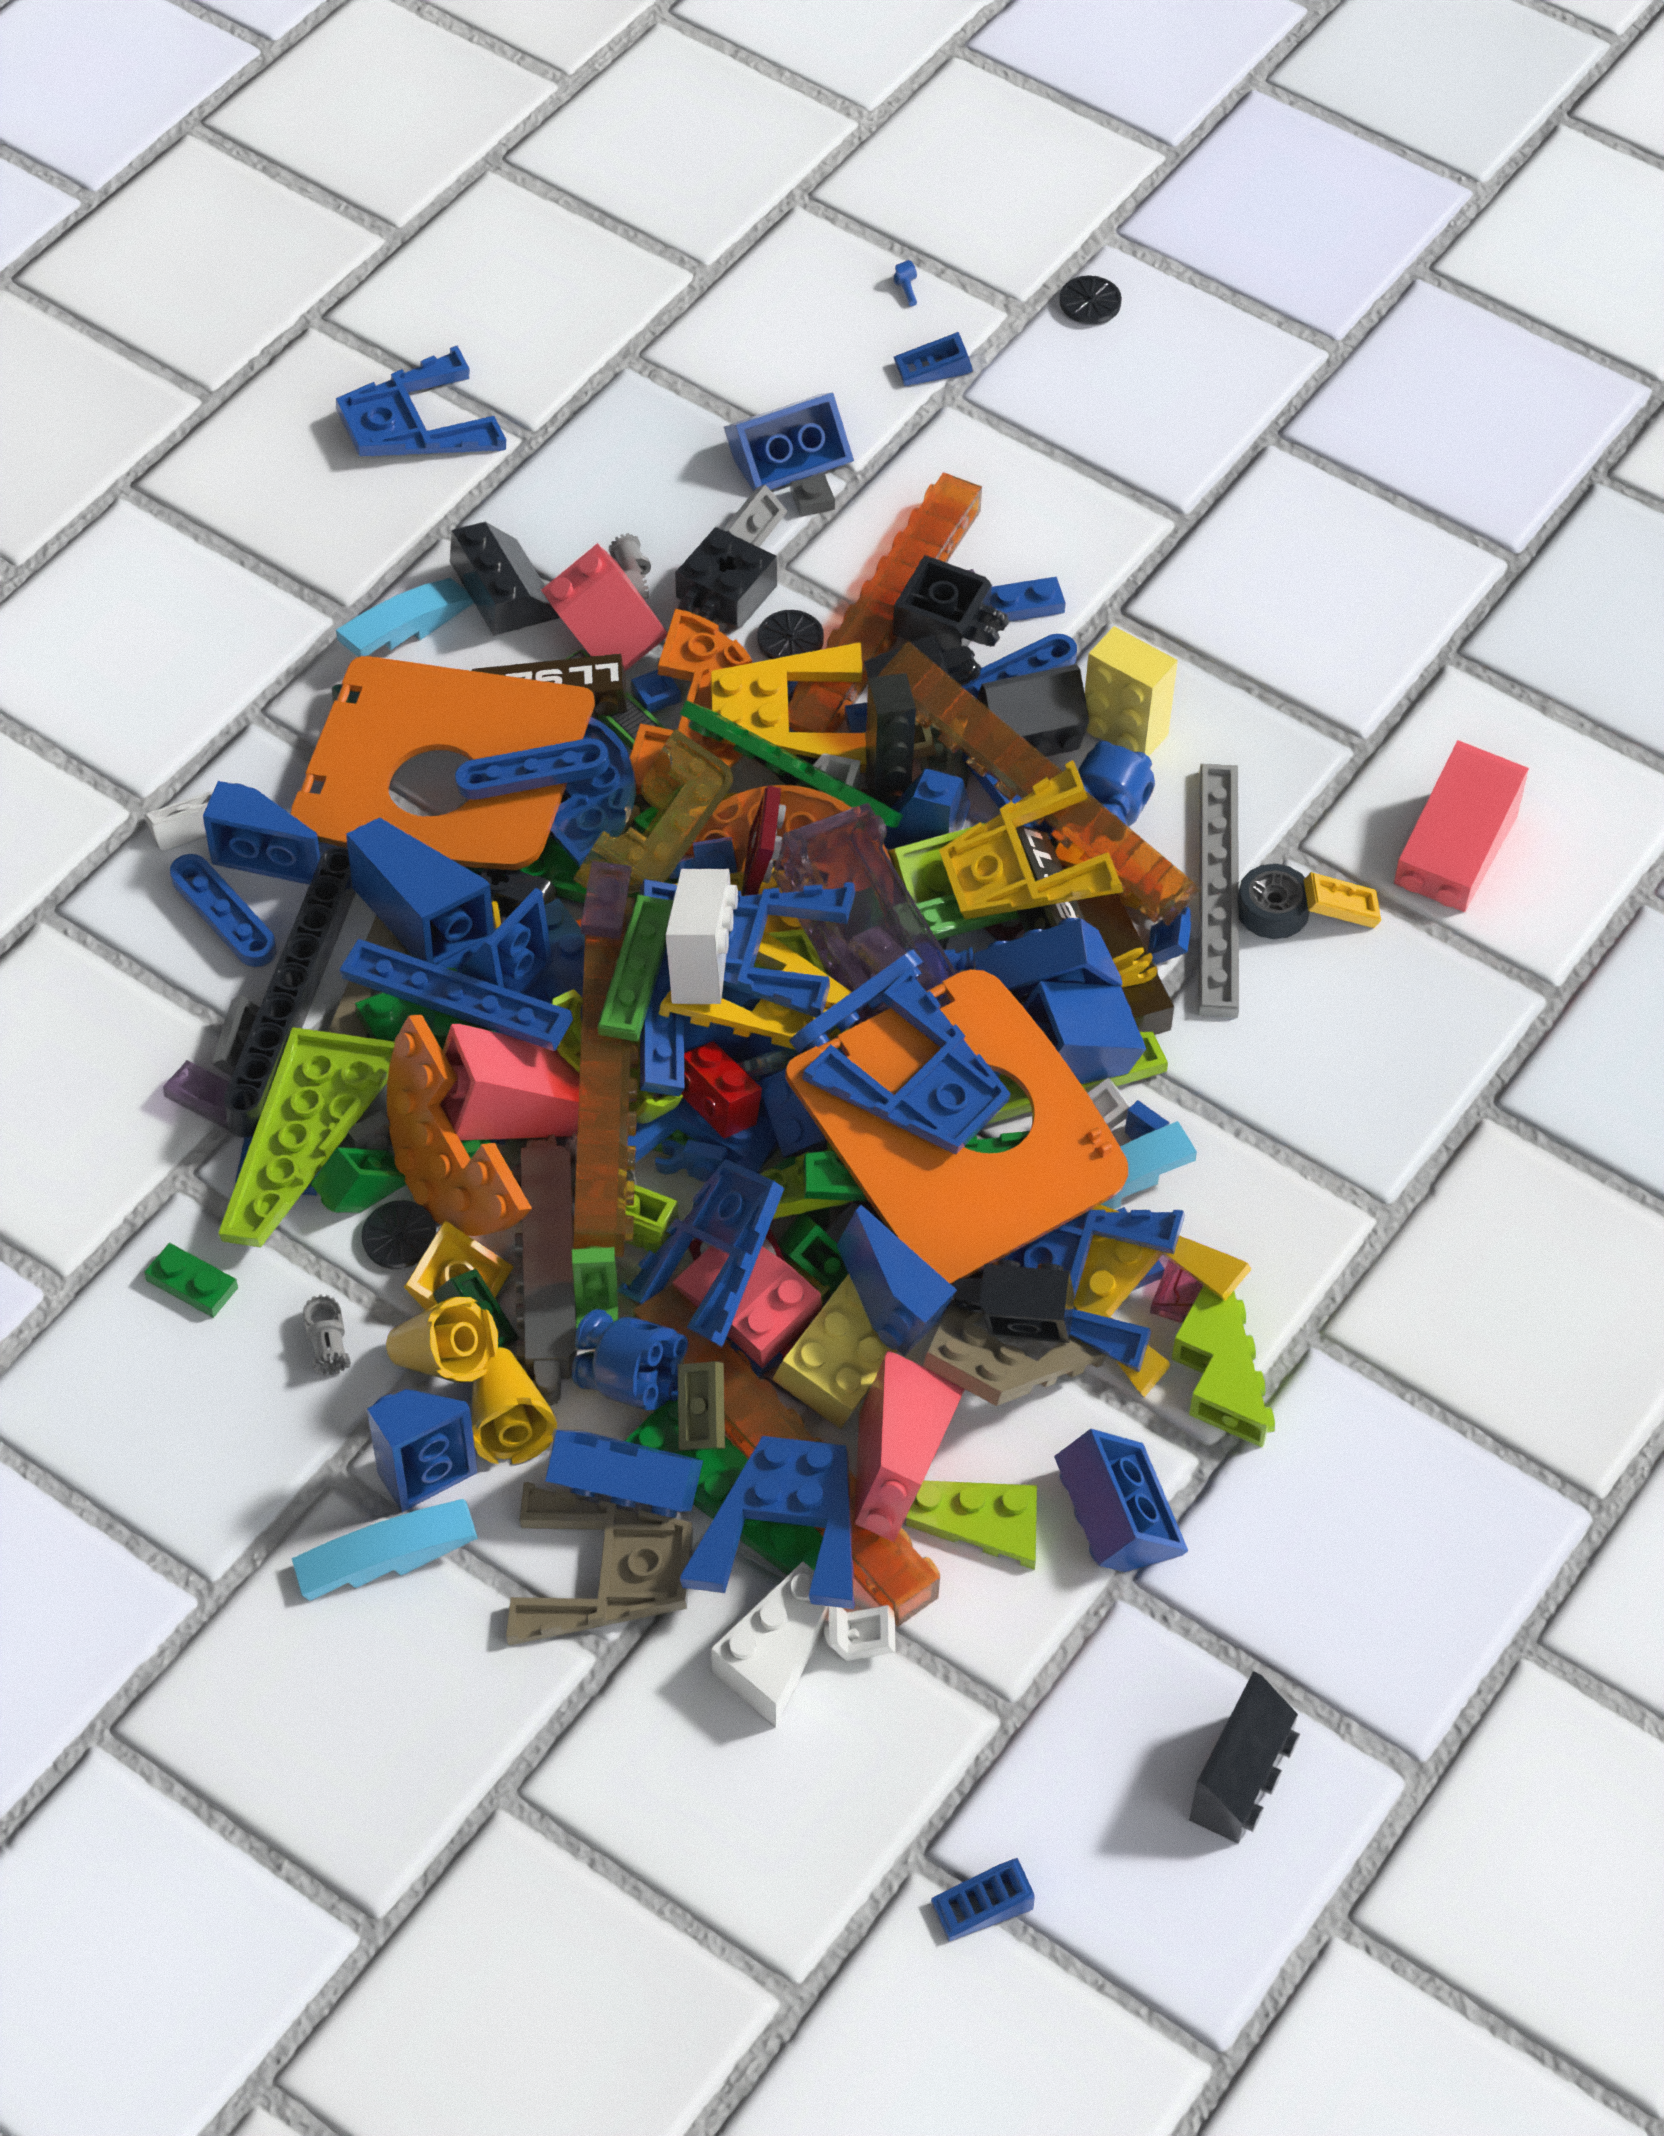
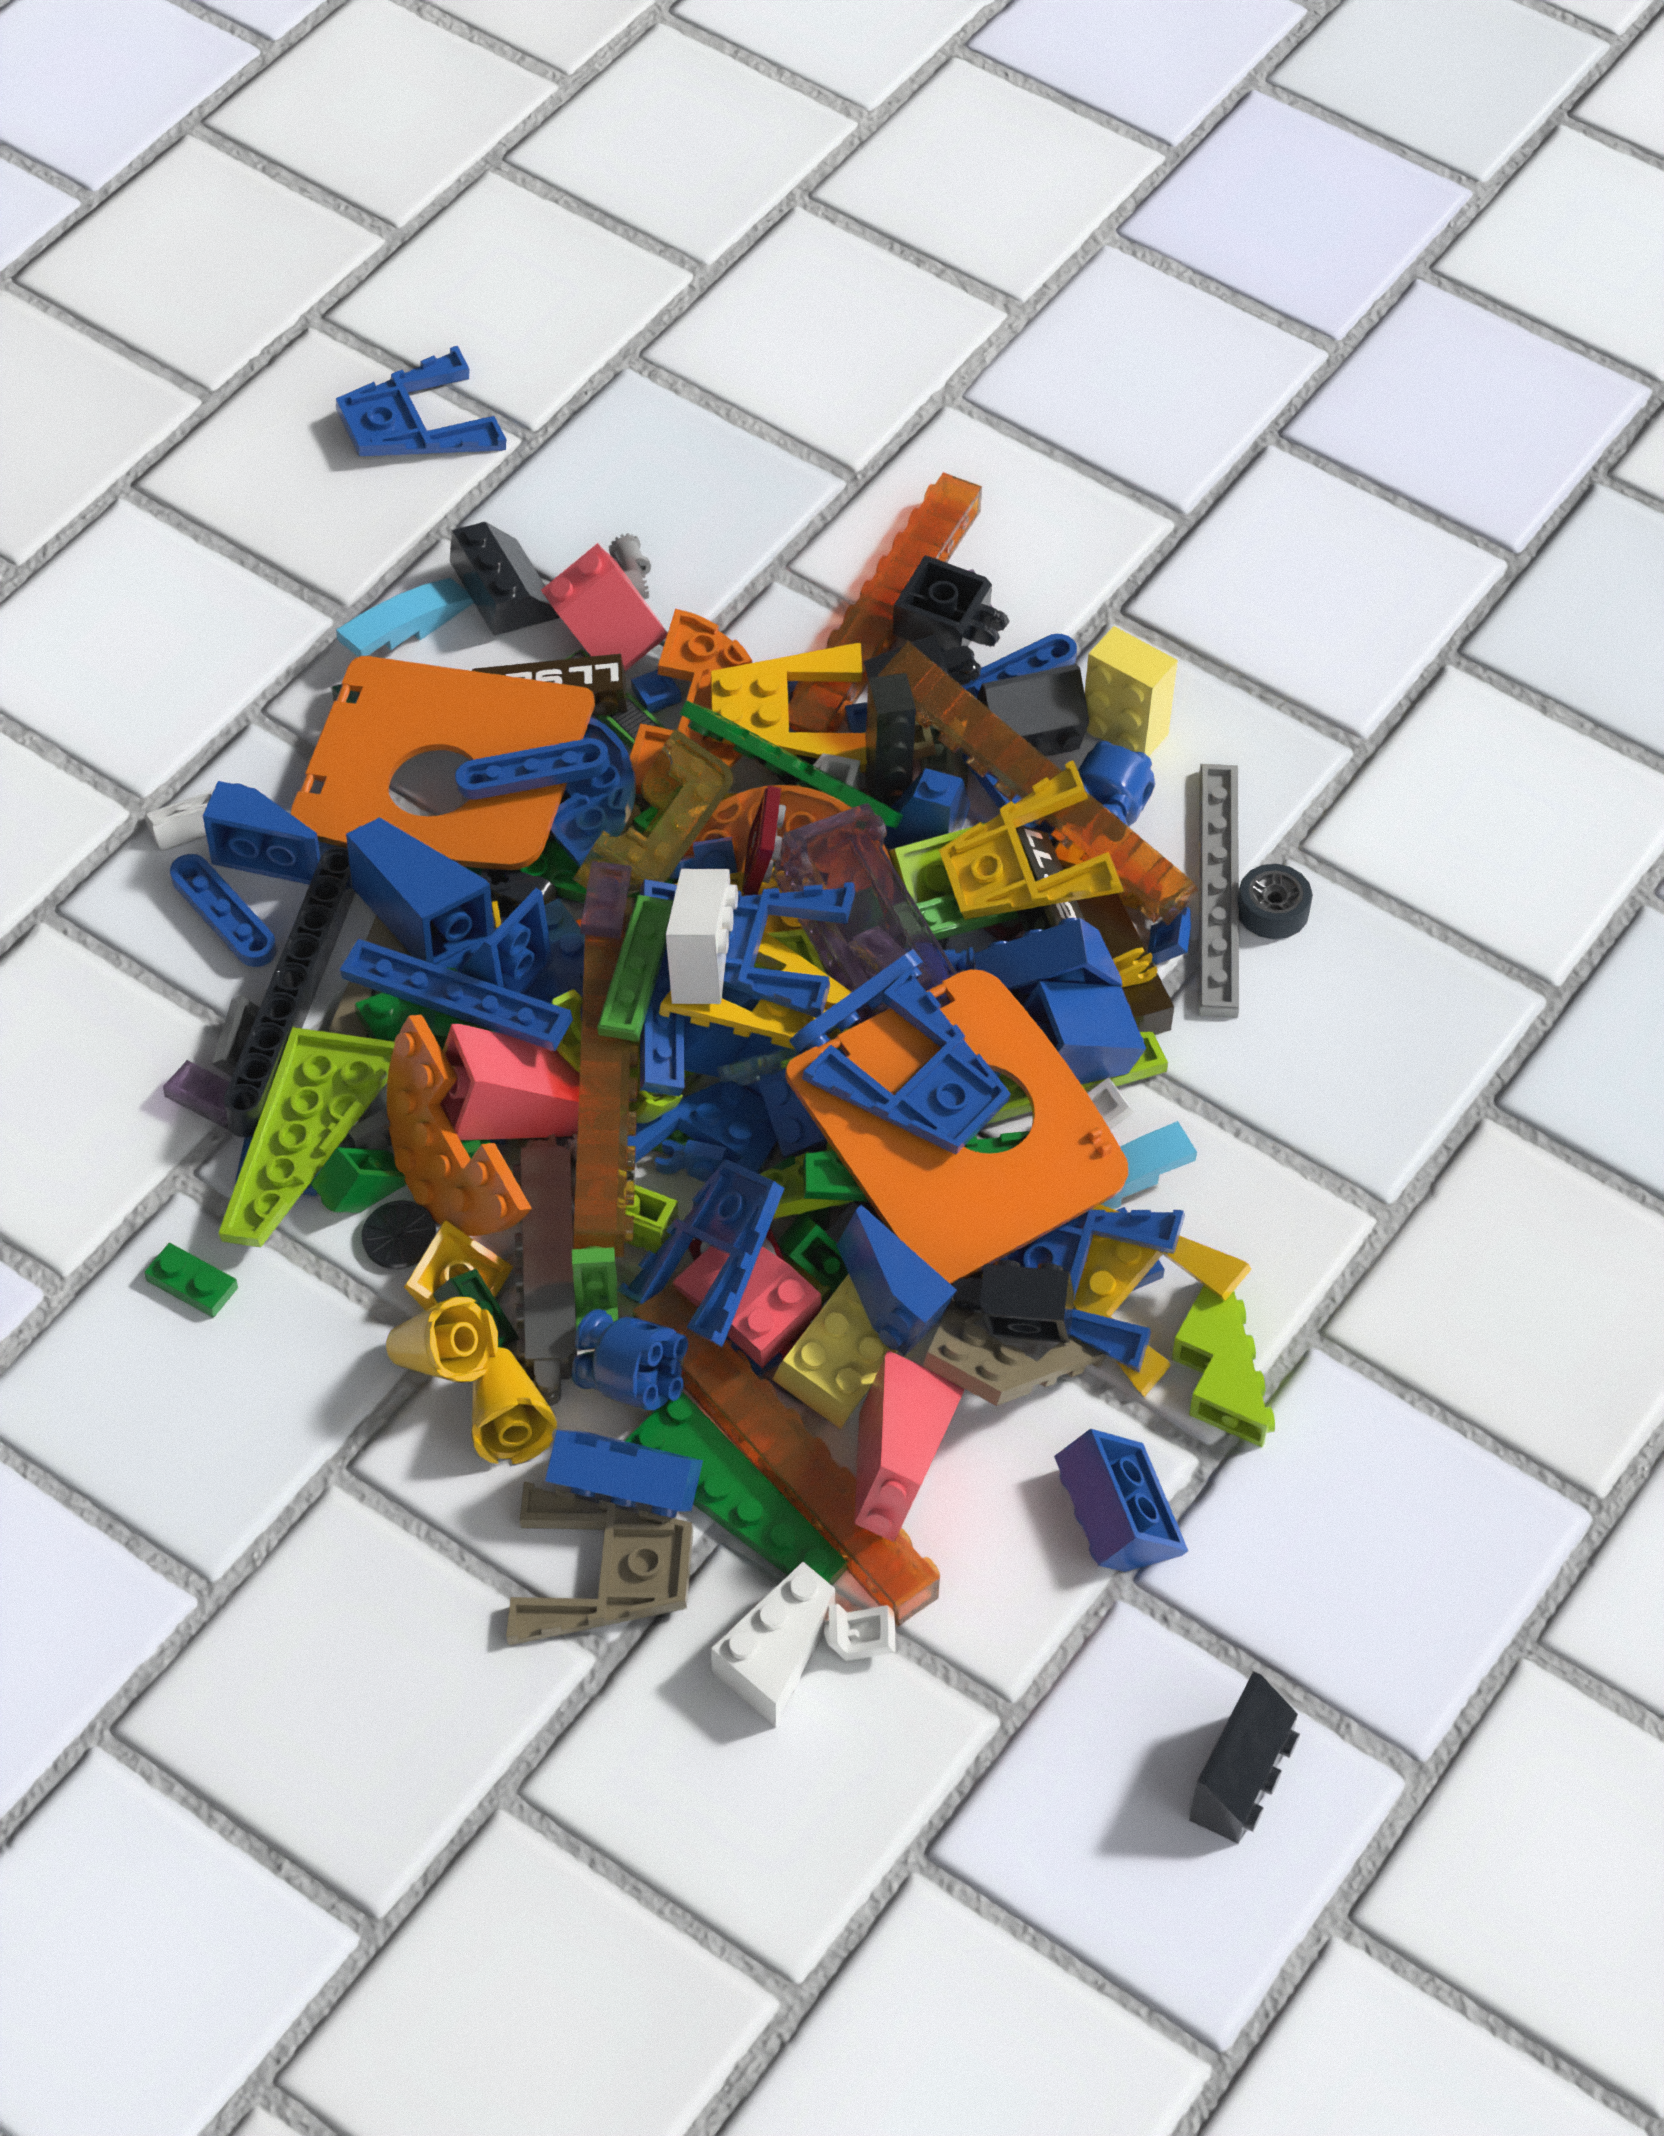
(326, 1334): light grey connector -> none
(385, 1546): medium azure slope -> none
(421, 1444): blue slope -> none
(701, 1406): olive plate -> none
(720, 1090): red brick -> none
(726, 578): black hinge -> none
(757, 517): light grey plate -> none
(789, 634): black wheel -> none
(790, 442): blue slope -> none
(790, 1485): blue wing -> none
(812, 495): dark grey plate -> none
(904, 274): blue hand -> none
(949, 349): blue slope -> none
(982, 1514): lime wing -> none
(994, 1879): blue slope -> none
(1029, 599): blue plate -> none
(1090, 299): black wheel -> none
(1142, 1120): blue plate -> none
(1175, 1294): clear pink tile -> none
(1342, 900): yellow plate -> none
(1462, 826): coral slope -> none

